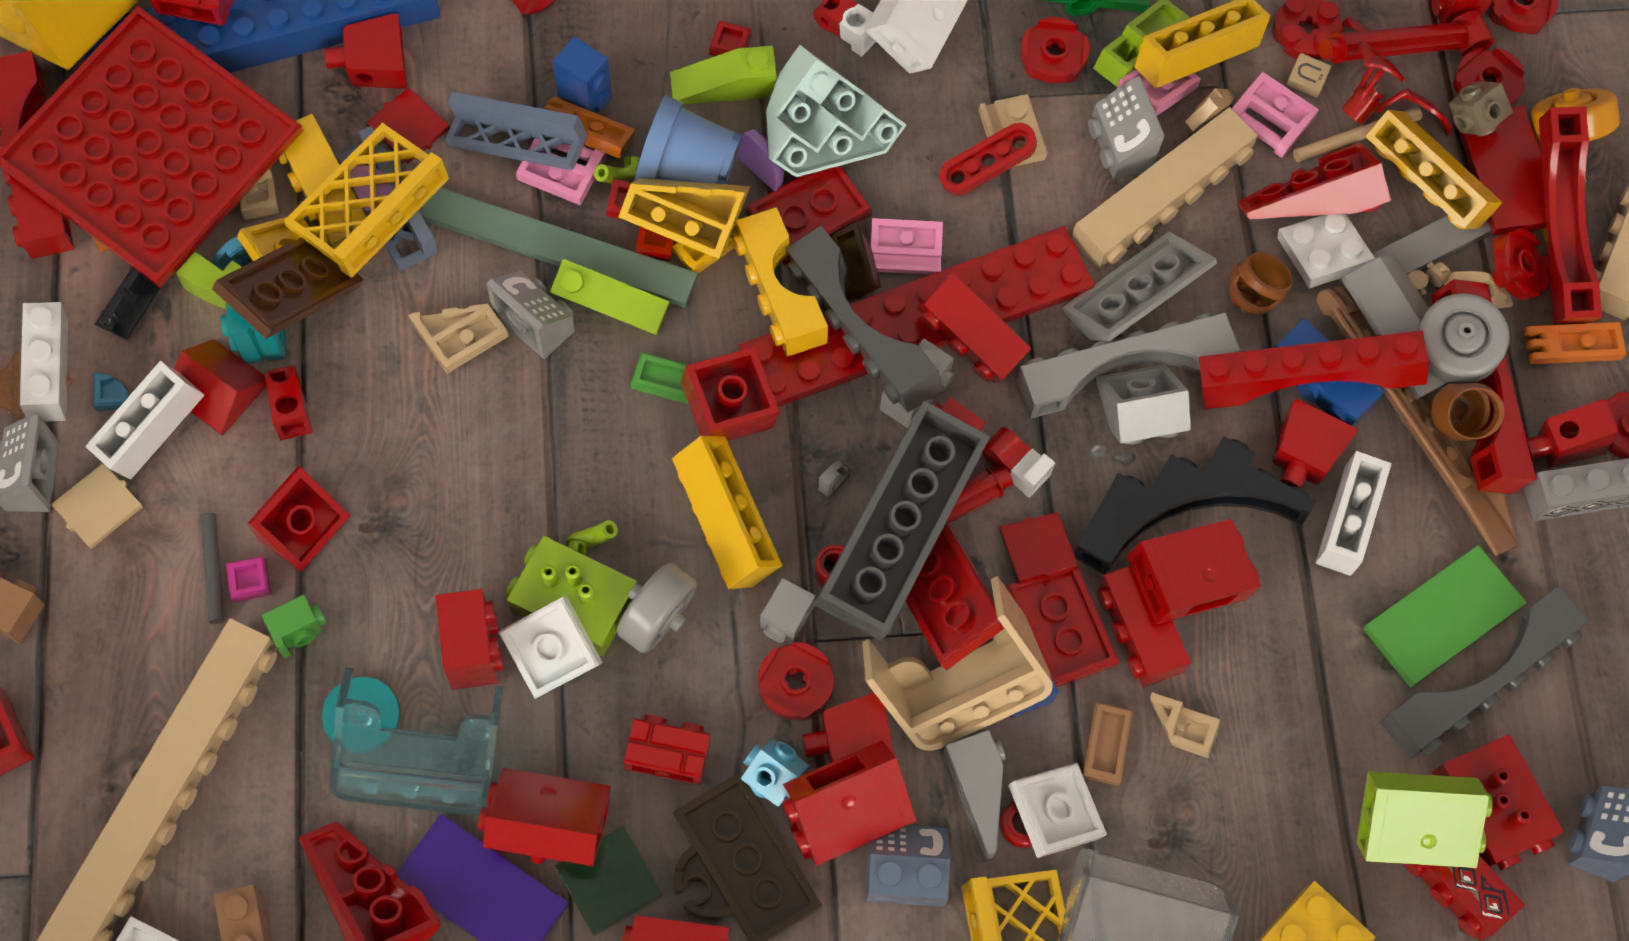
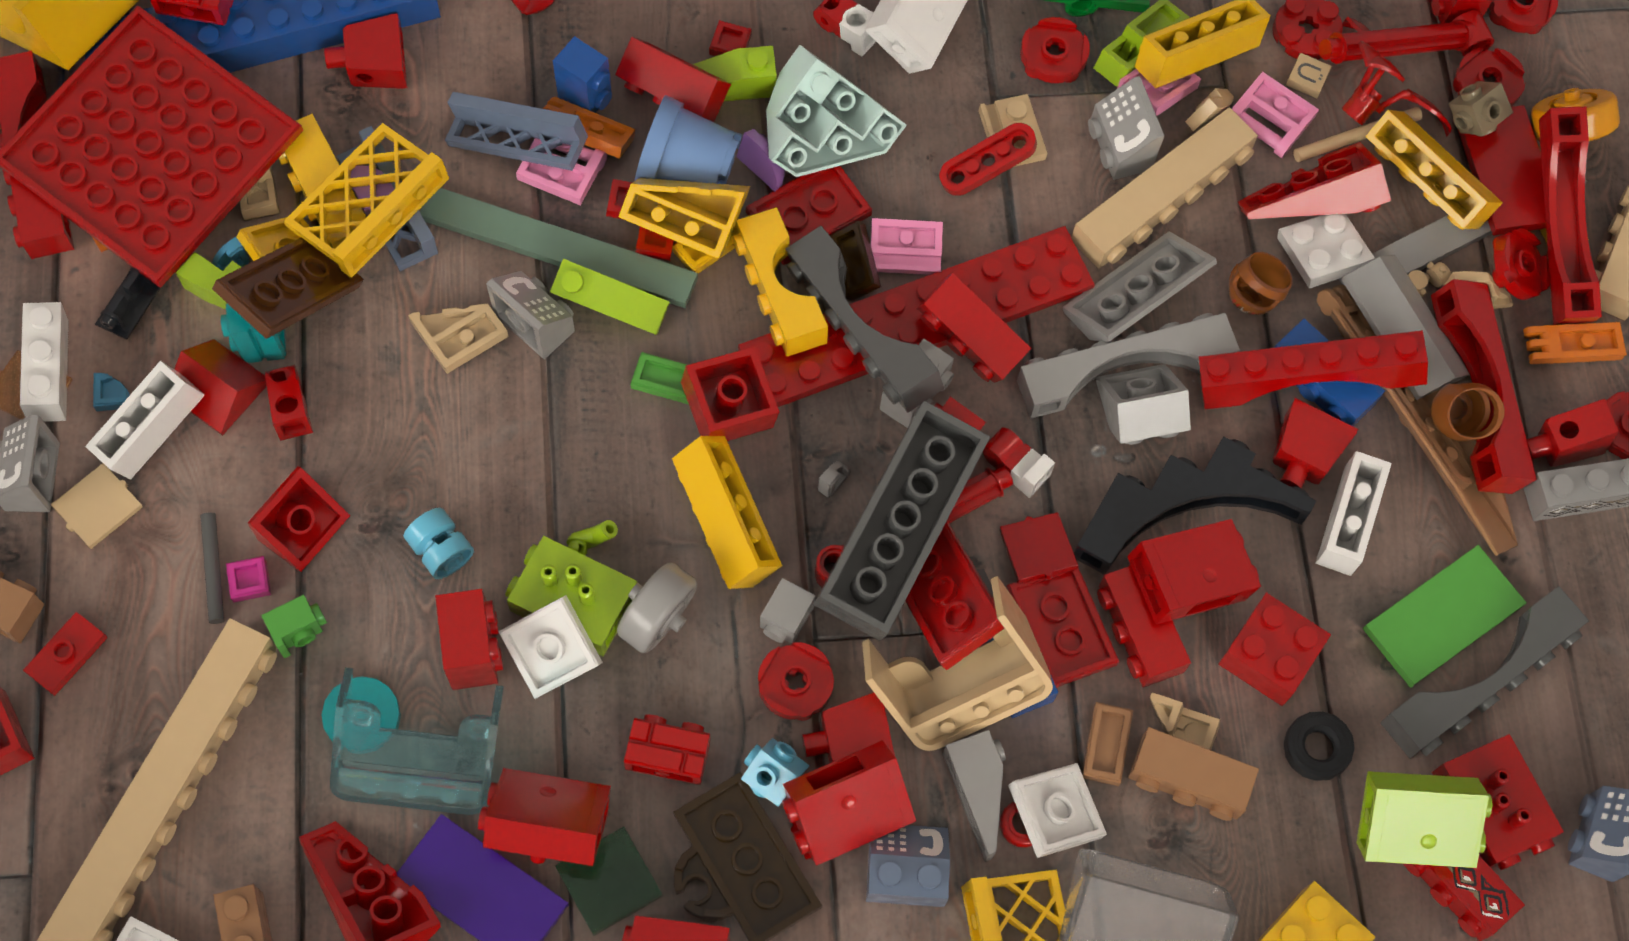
(65, 653): none -> red plate
(410, 119): red piece -> none
(441, 547): none -> medium azure wheel
(607, 173): lime arm -> none
(662, 74): none -> red brick
(1193, 774): none -> medium nougat brick
(1274, 649): none -> red brick
(1334, 729): none -> black tyre
(1464, 338): light grey wheel -> none

